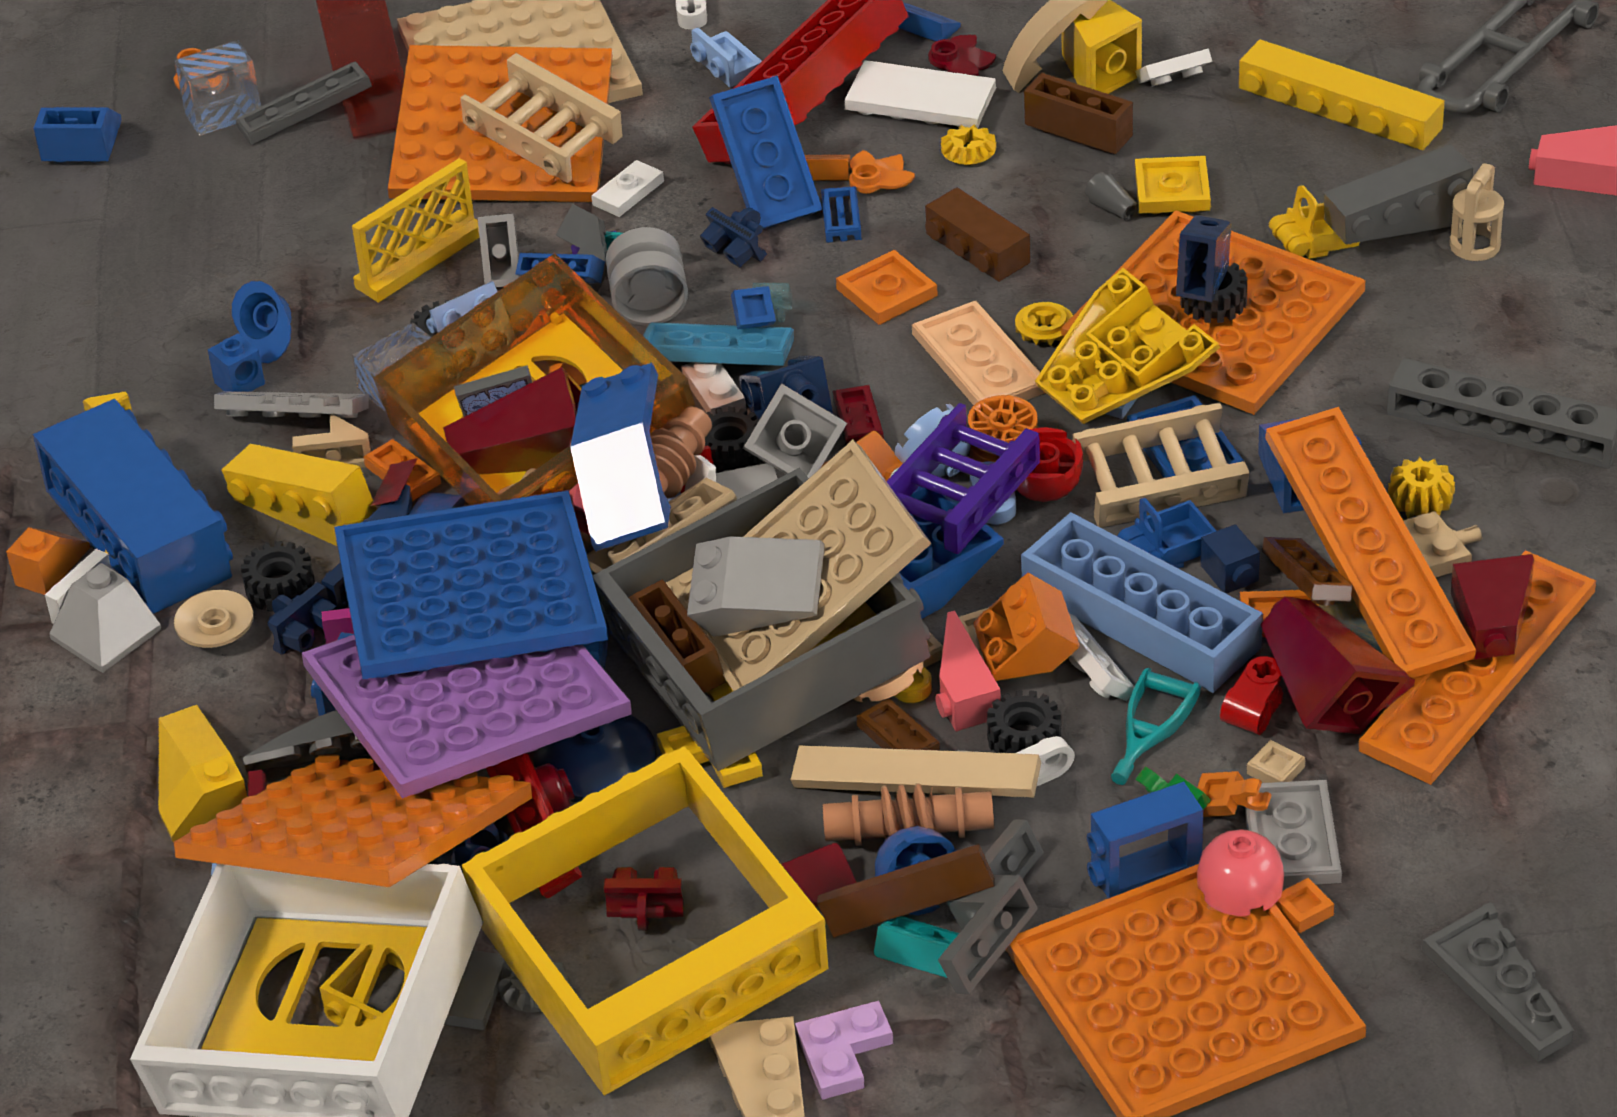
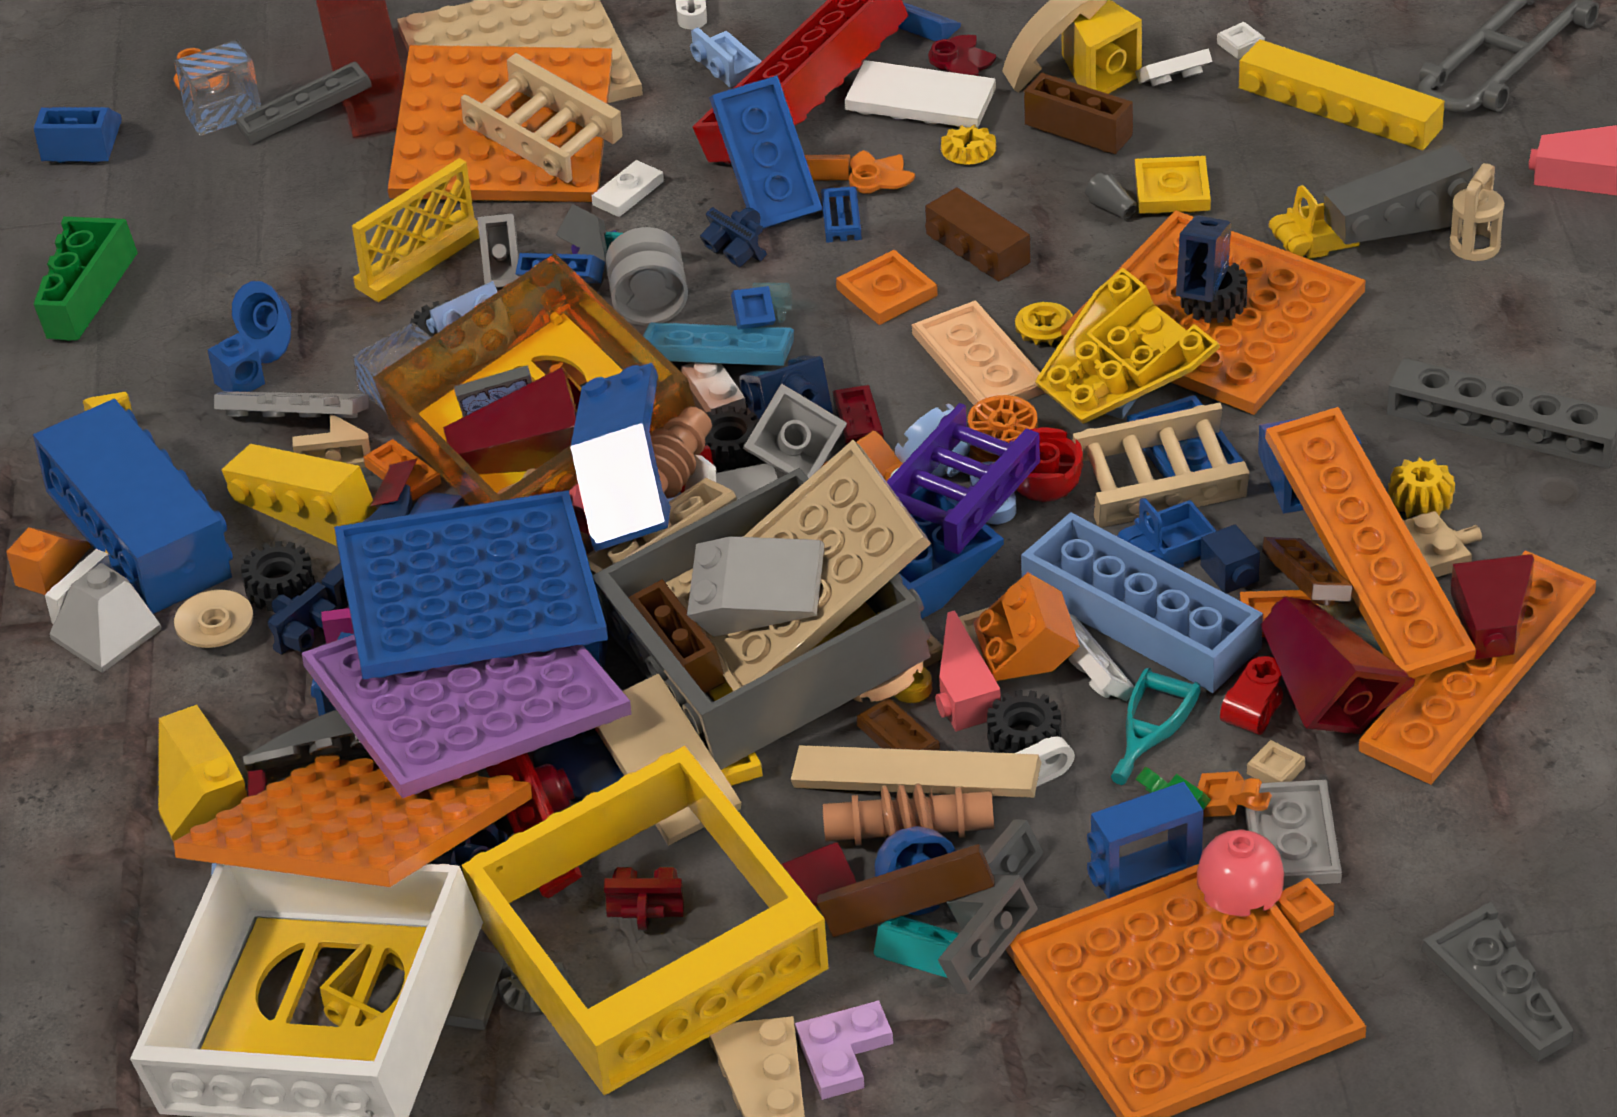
(82, 274): none -> green wedge
(659, 728): none -> tan tile
(1238, 39): none -> white tile

